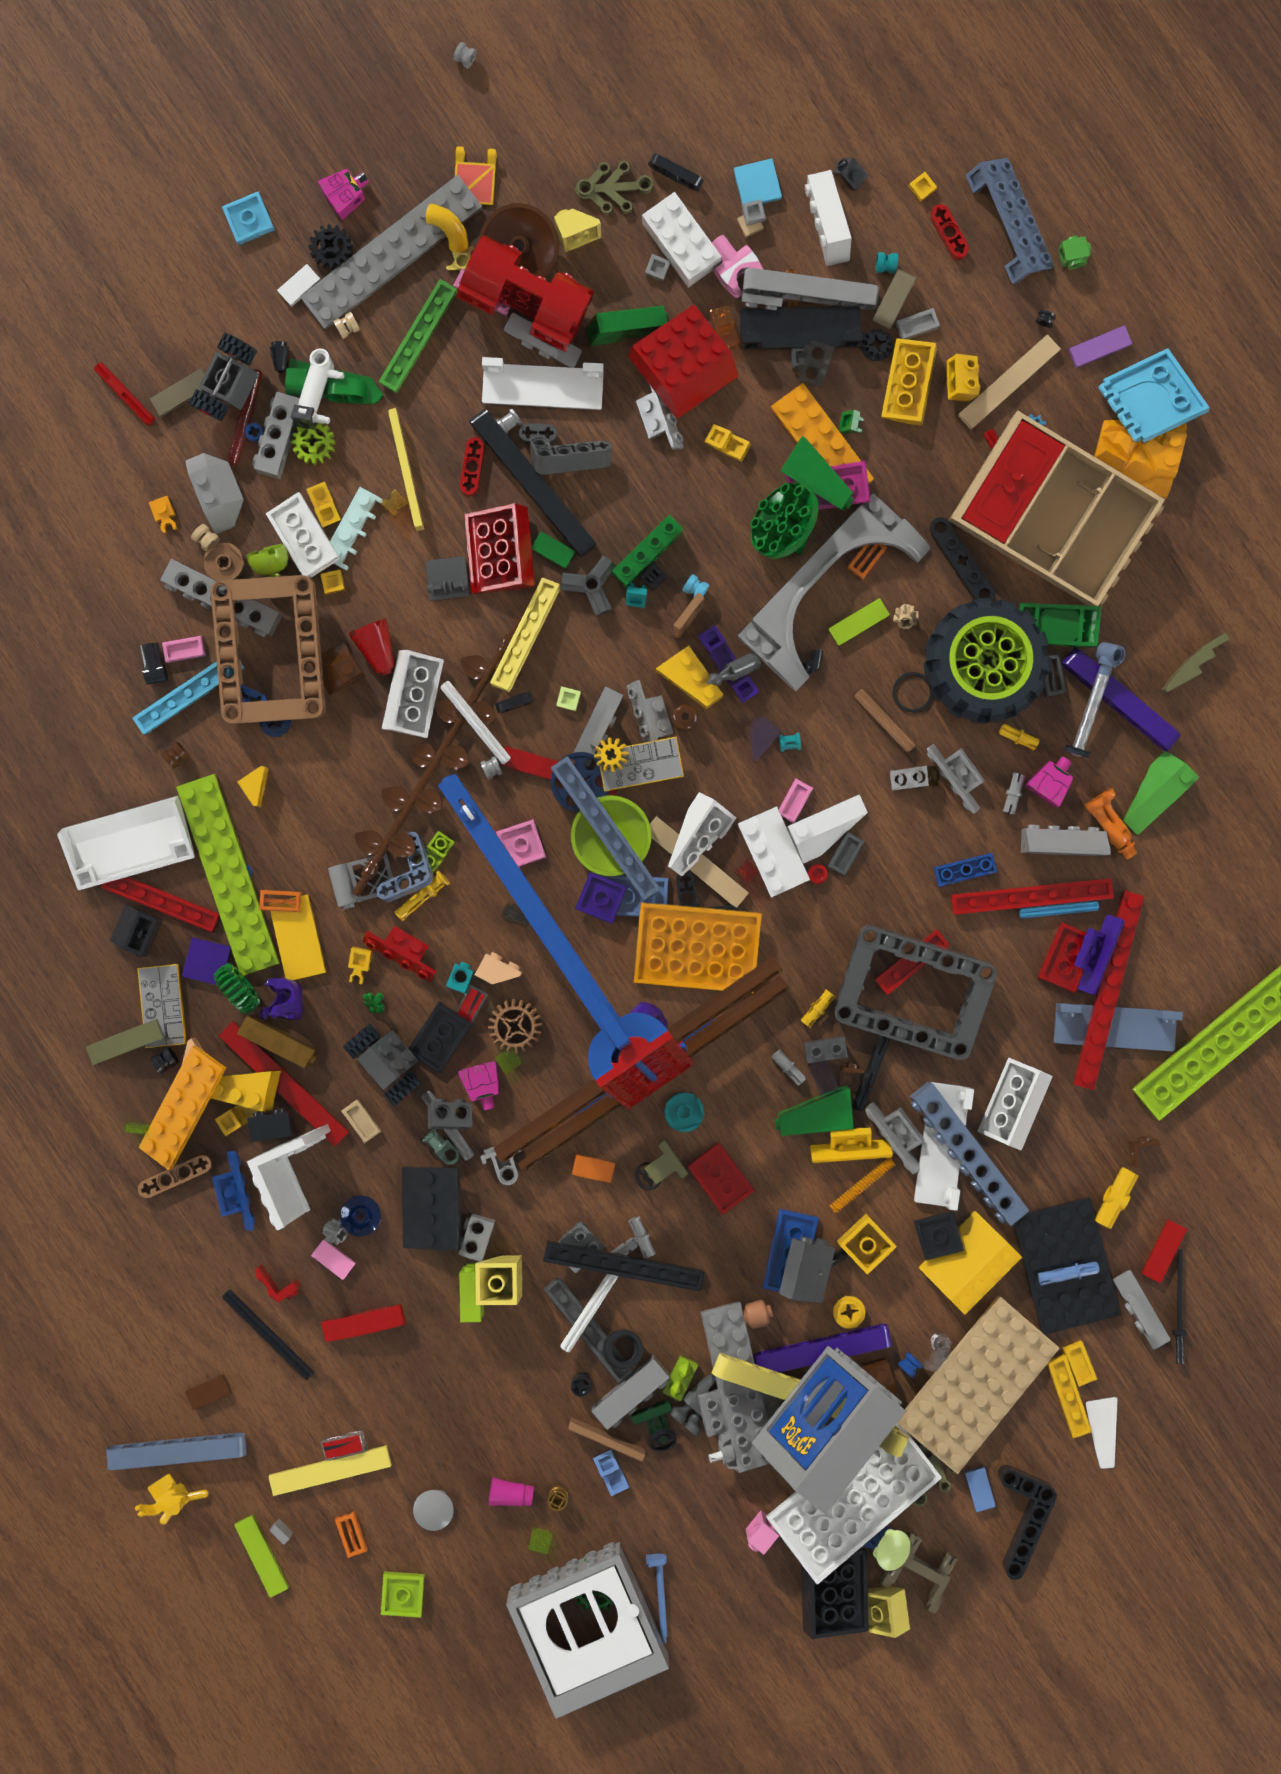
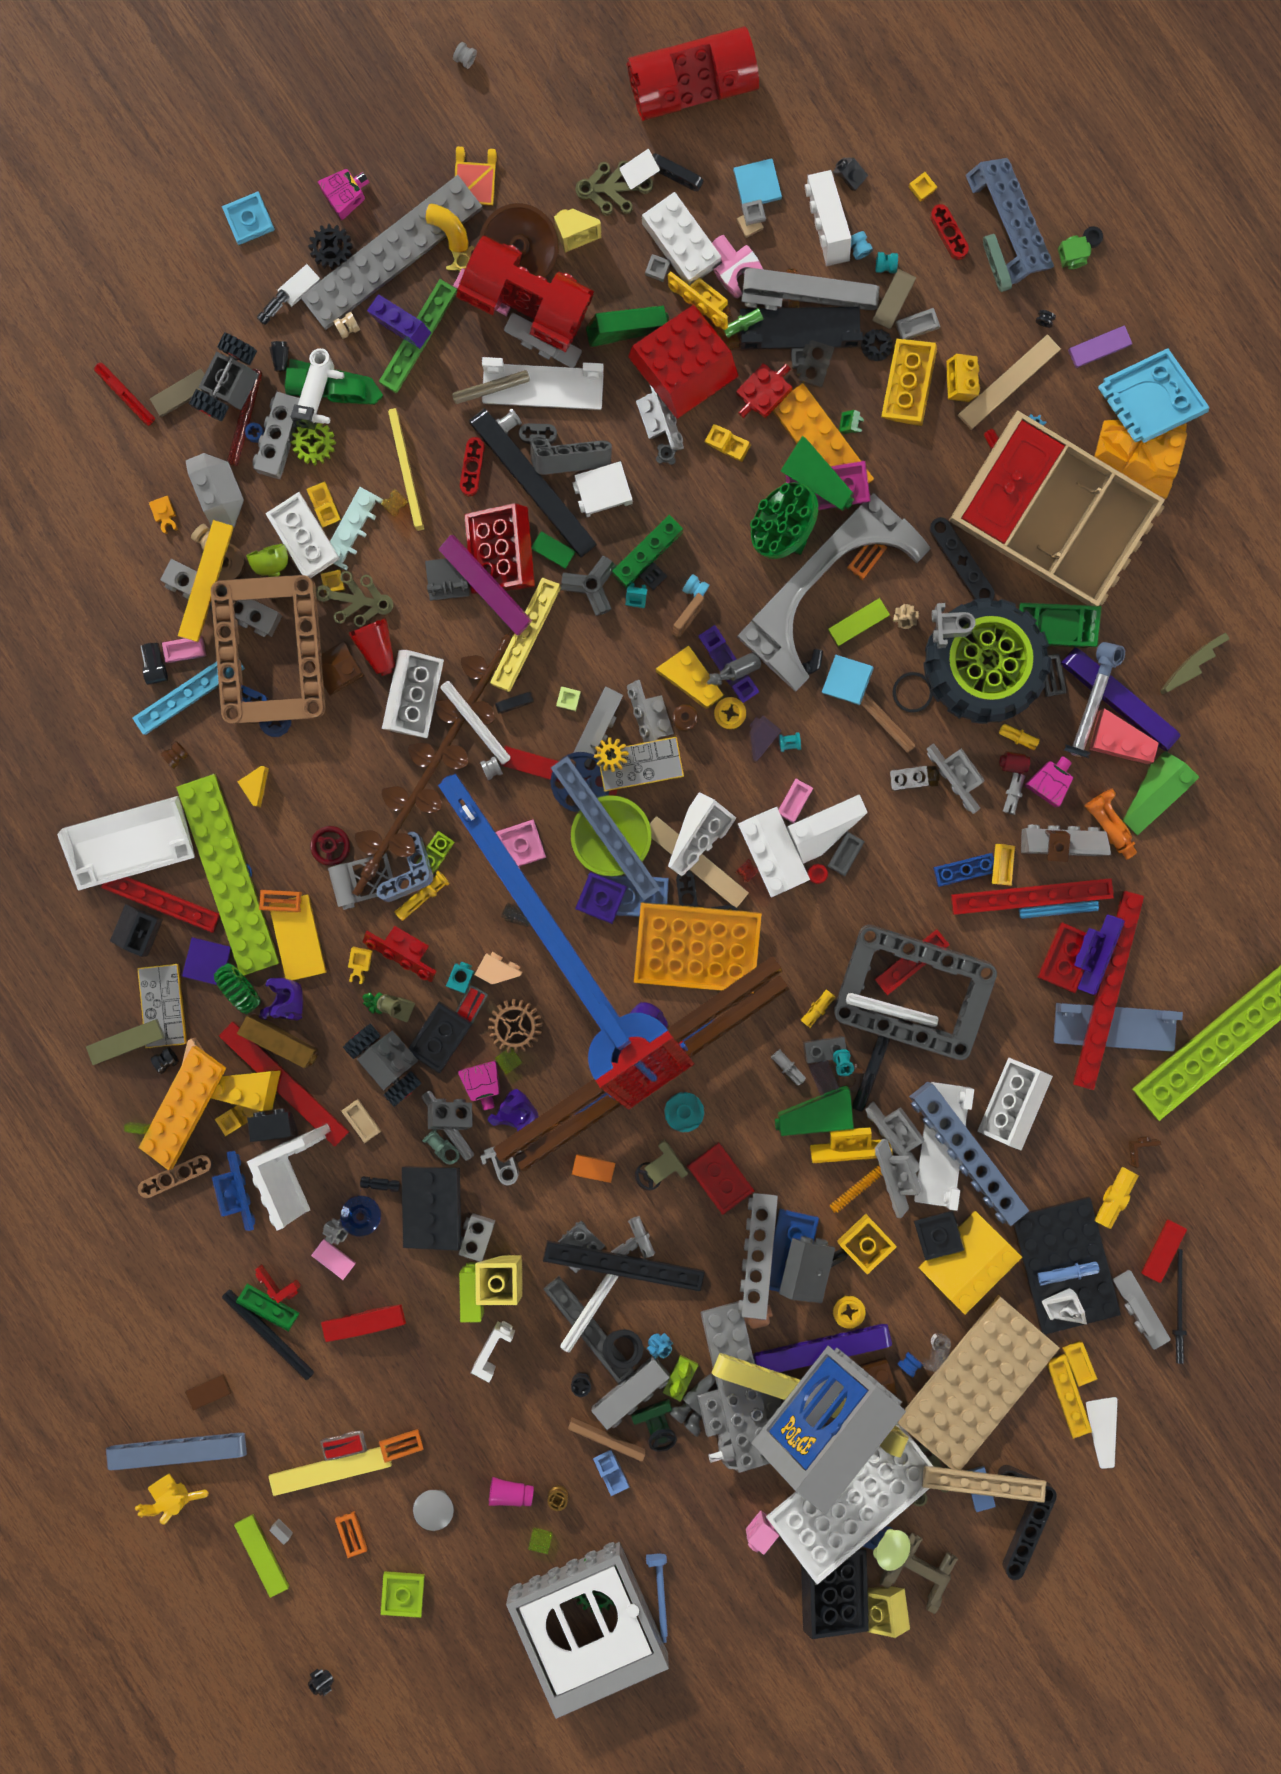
(206, 576): none -> yellow tile
(267, 1308): none -> green tile
(273, 307): none -> black axle
(320, 1682): none -> black gear
(329, 861): none -> dark red piece
(358, 599): none -> olive plant
(380, 1184): none -> black axle
(383, 1443): none -> orange tile
(396, 1007): none -> olive piece
(399, 321): none -> dark purple brick
(482, 1367): none -> white panel
(485, 585): none -> magenta tile
(491, 387): none -> dark tan axle
(514, 1111): none -> dark purple piece
(602, 489): none -> white panel
(639, 169): none -> white sticker
(659, 1345): none -> dark azure gear
(661, 454): none -> dark grey plate
(693, 73): none -> red cylinder
(703, 296): none -> yellow bracket
(724, 705): none -> yellow gear
(743, 322): none -> bright green pin
(764, 390): none -> red plate
(769, 1204): none -> light grey brick
(843, 1062): none -> teal bush
(847, 679): none -> medium azure tile
(860, 245): none -> medium azure wheel
(892, 1010): none -> white axle
(898, 1176): none -> light grey bracket
(948, 625): none -> light grey pin
(984, 1484): none -> tan tile
(997, 262): none -> sand green beam
(1003, 864): none -> yellow tile
(1014, 762): none -> dark red brick
(1058, 845): none -> reddish brown bracket
(1065, 1307): none -> white slope
(1093, 236): none -> black tile
(1121, 739): none -> coral wedge

